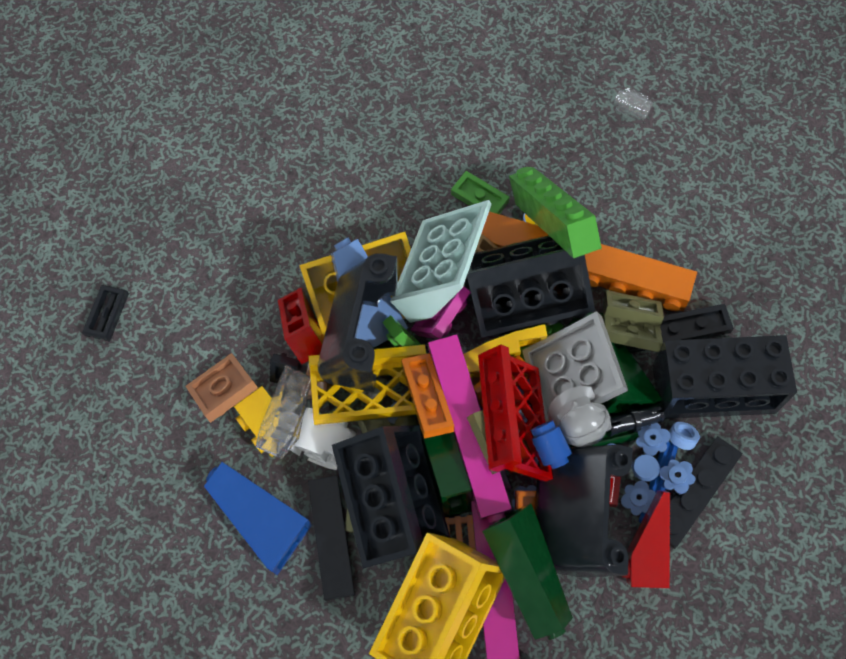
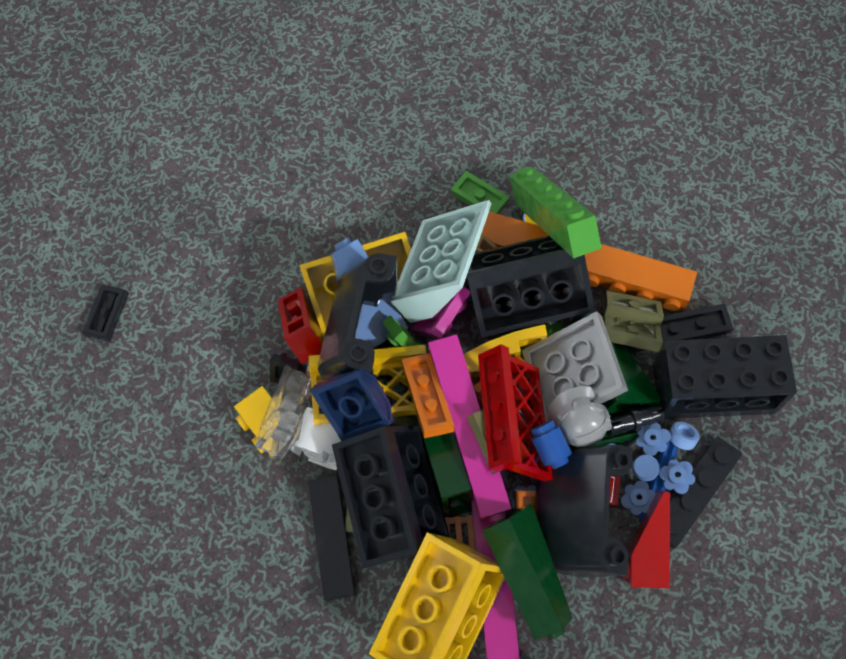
(221, 387): nougat plate -> none
(261, 519): blue slope -> none
(353, 403): none -> dark blue slope
(633, 103): clear brick -> none

